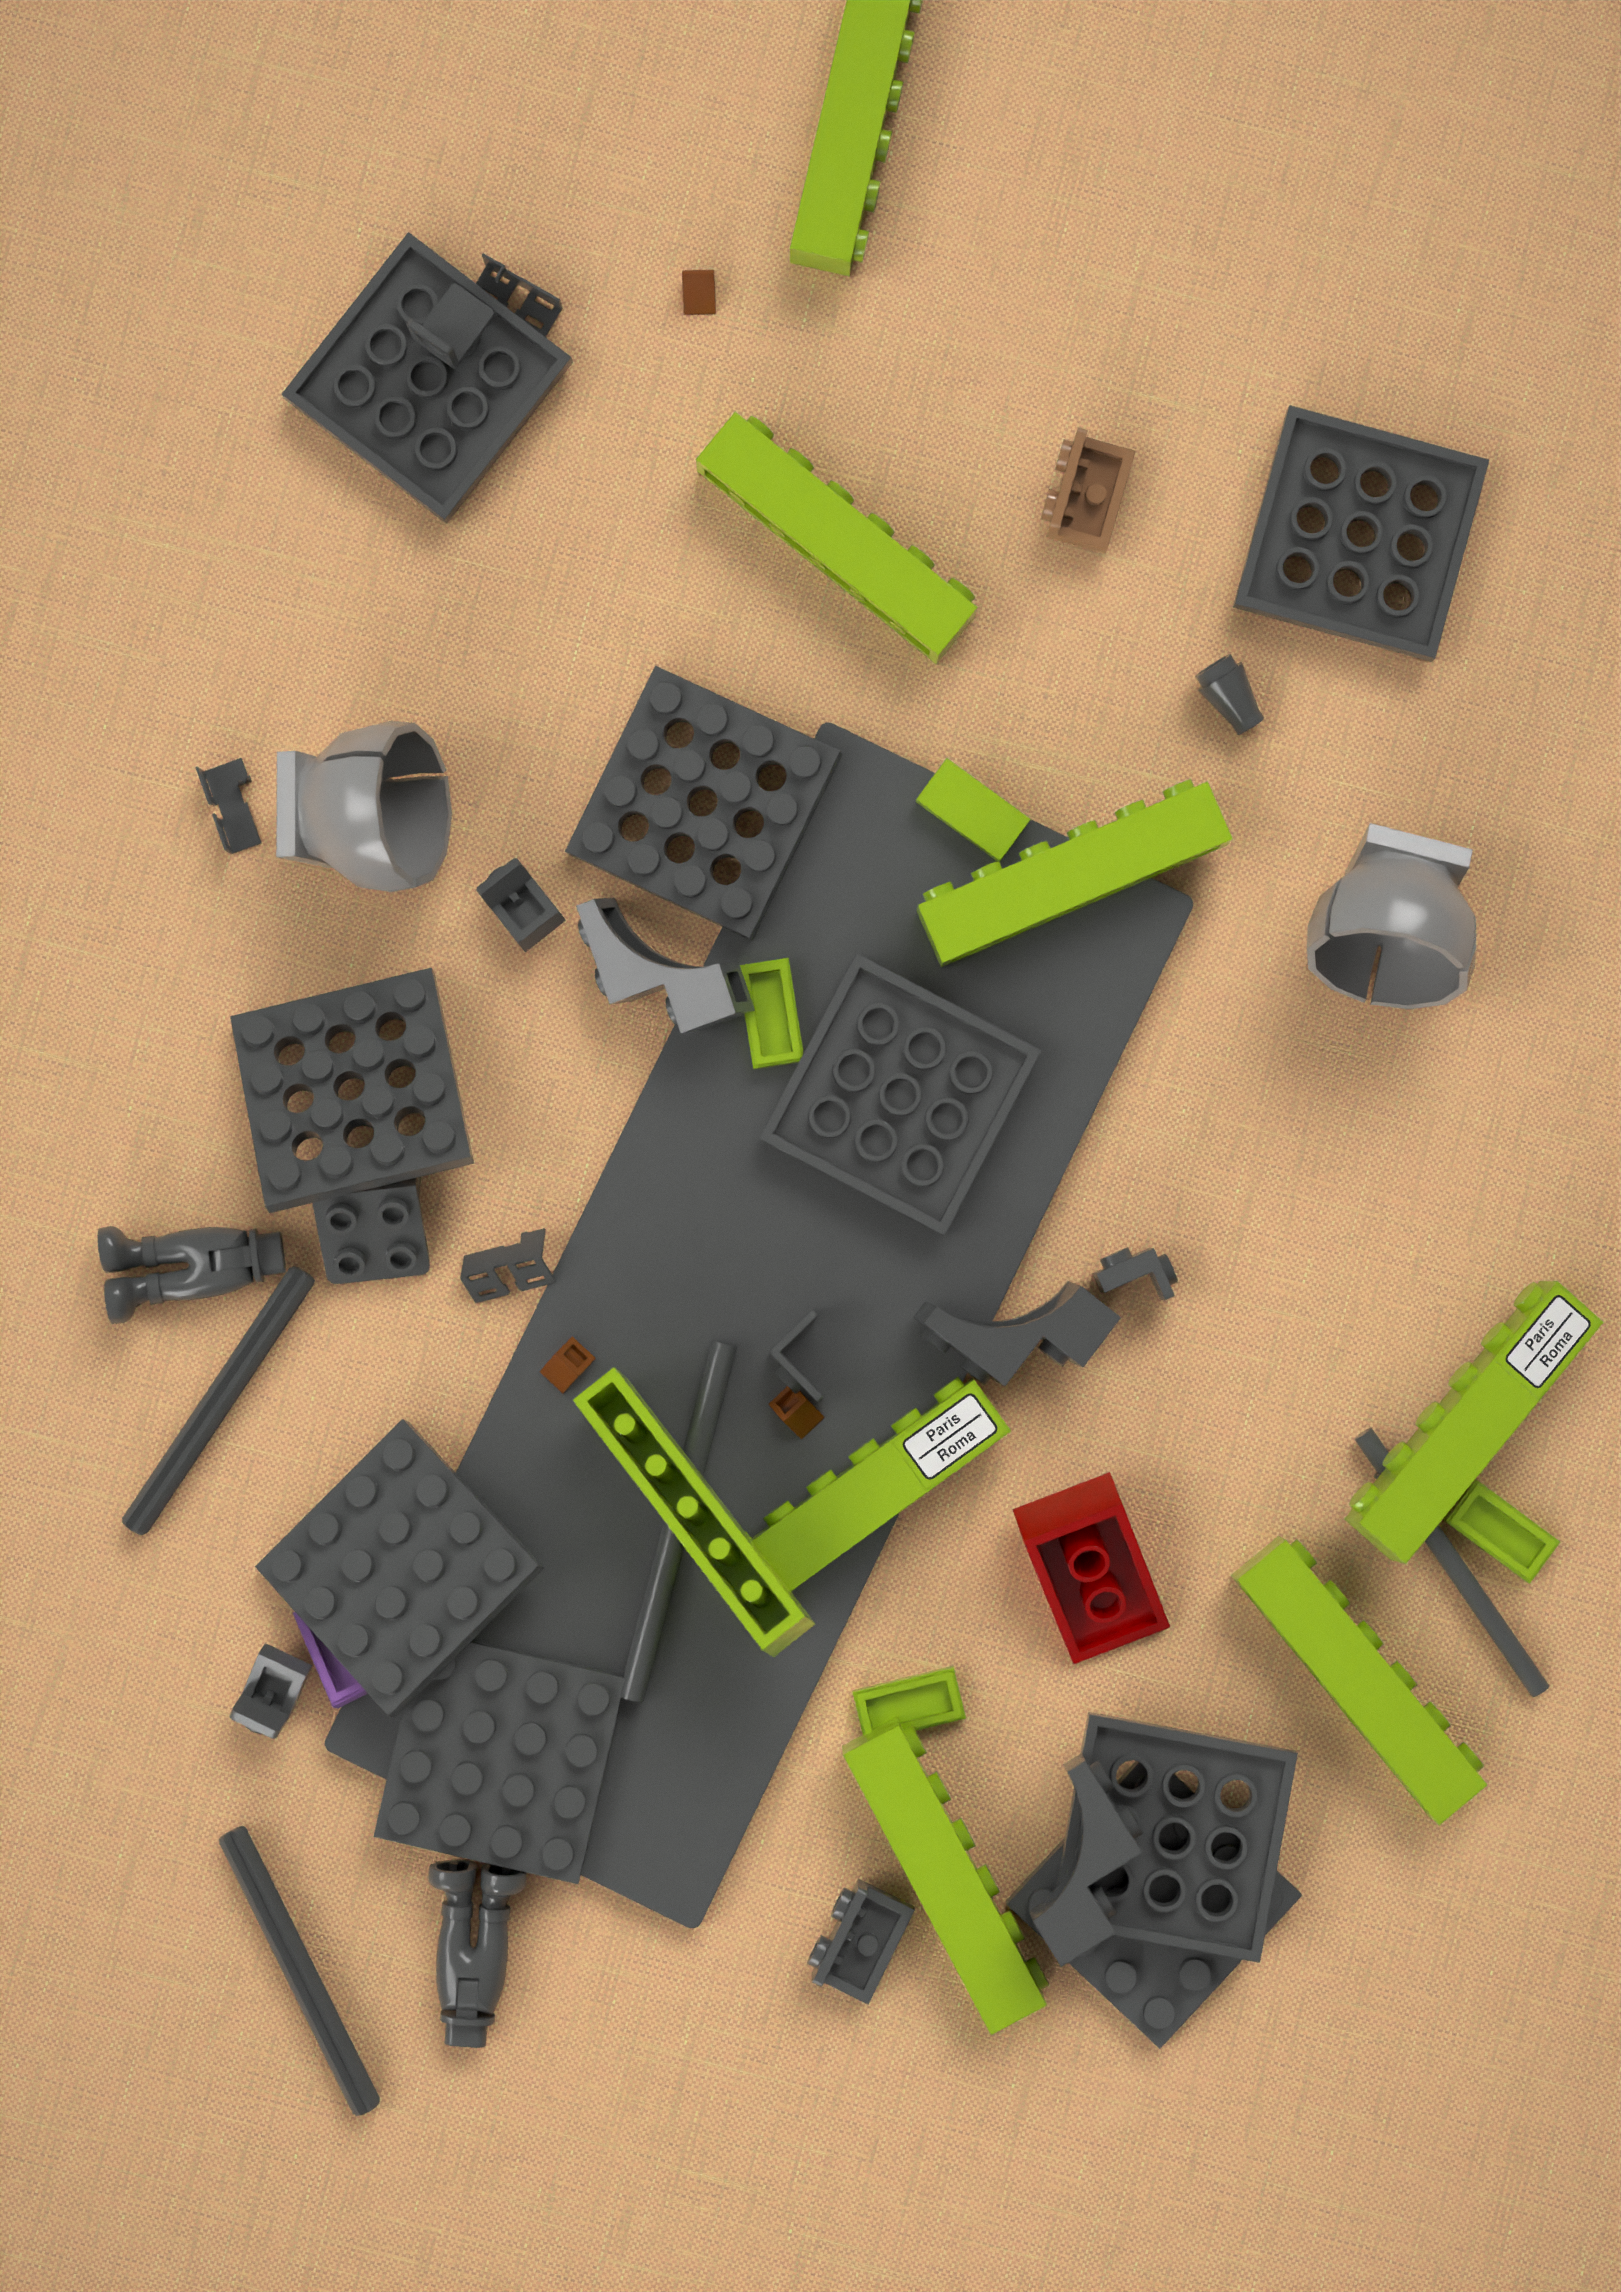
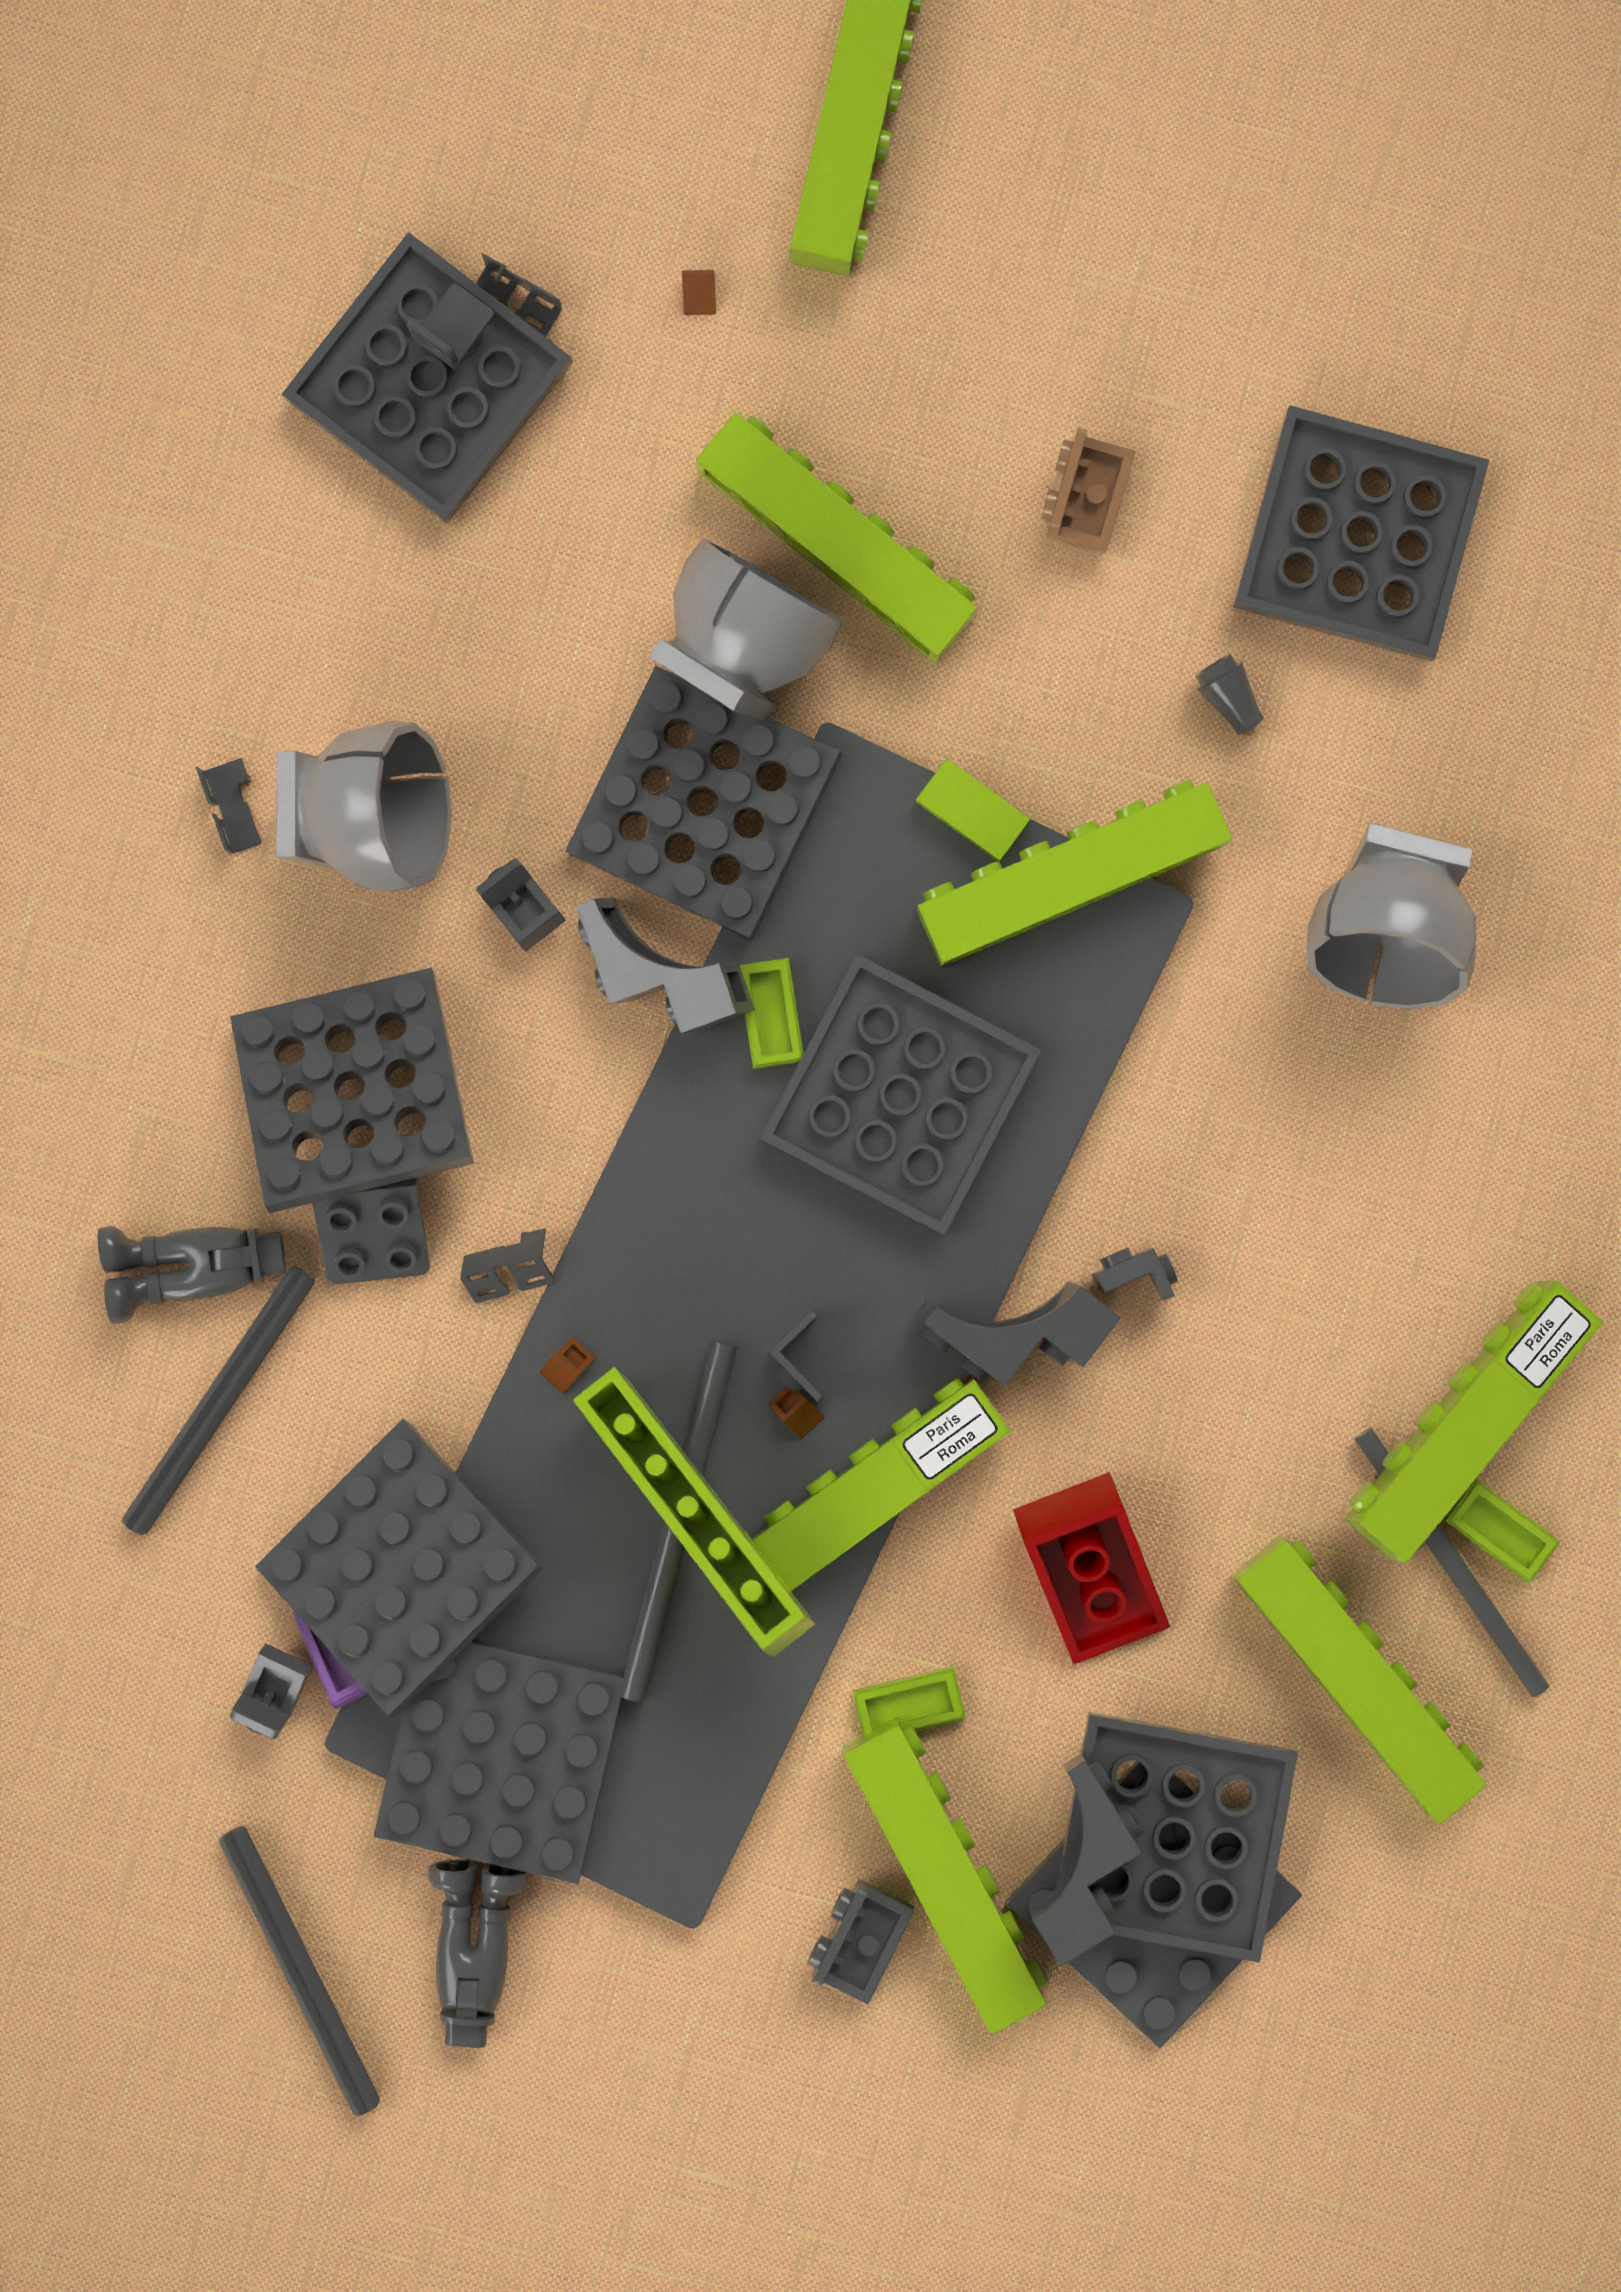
(742, 631): none -> light grey plate

